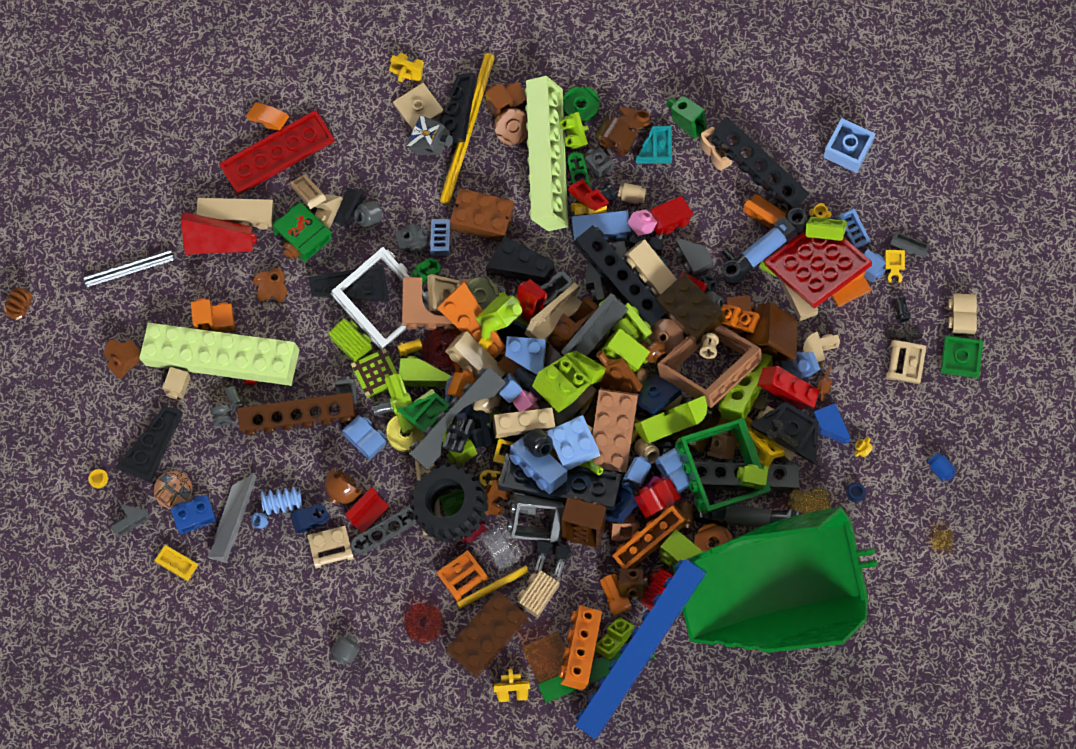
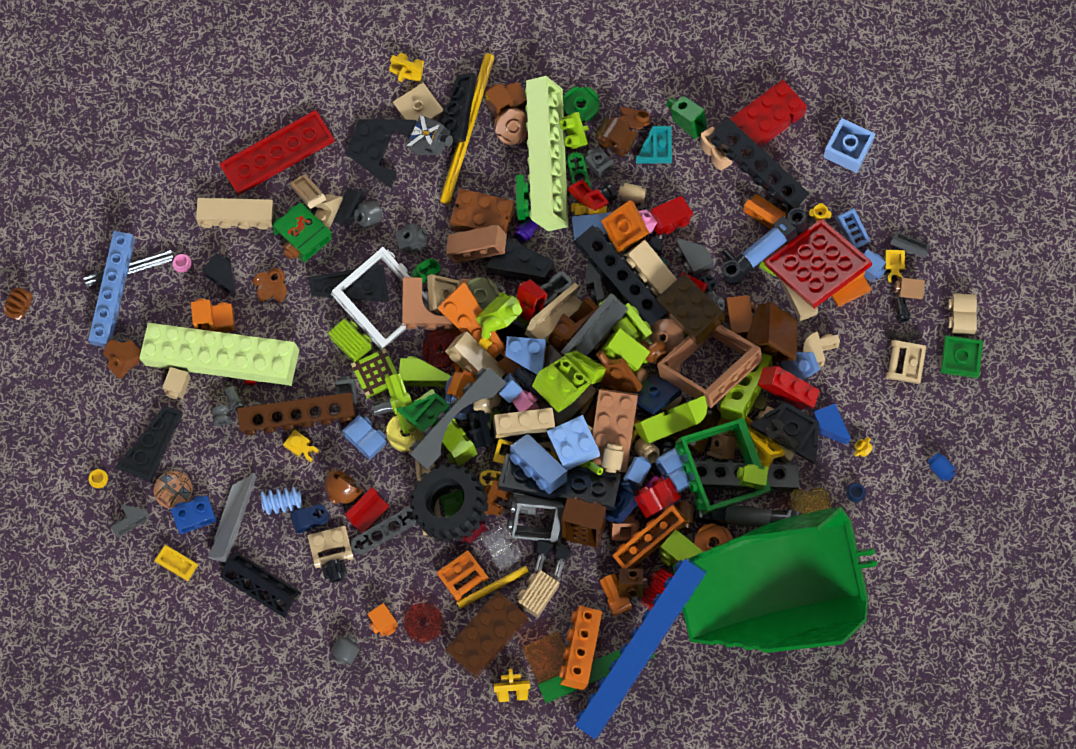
(111, 288): none -> medium blue brick
(181, 263): none -> bright pink plate
(213, 235): red slope -> none
(221, 273): none -> black slope
(259, 520): medium blue hinge -> none
(260, 580): none -> black fence
(269, 116): orange slope -> none
(299, 444): none -> yellow plate
(334, 571): none -> black gear
(370, 144): none -> black wing
(382, 621): none -> orange brick
(409, 347): yellow pin -> none
(440, 250): medium blue slope -> none
(458, 434): black hips -> none
(476, 244): none -> nougat brick
(522, 198): none -> green plate
(525, 231): none -> dark purple cone
(538, 442): black head -> none
(612, 457): none -> tan brick
(615, 638): lime slope -> none
(625, 226): none -> orange plate
(709, 345): tan bush -> none
(740, 319): orange slope -> none
(770, 114): none -> red piece
(825, 384): dark orange plate -> none
(826, 228): lime slope -> none
(909, 288): none -> medium nougat brick
(942, 540): clear yellow tile -> none

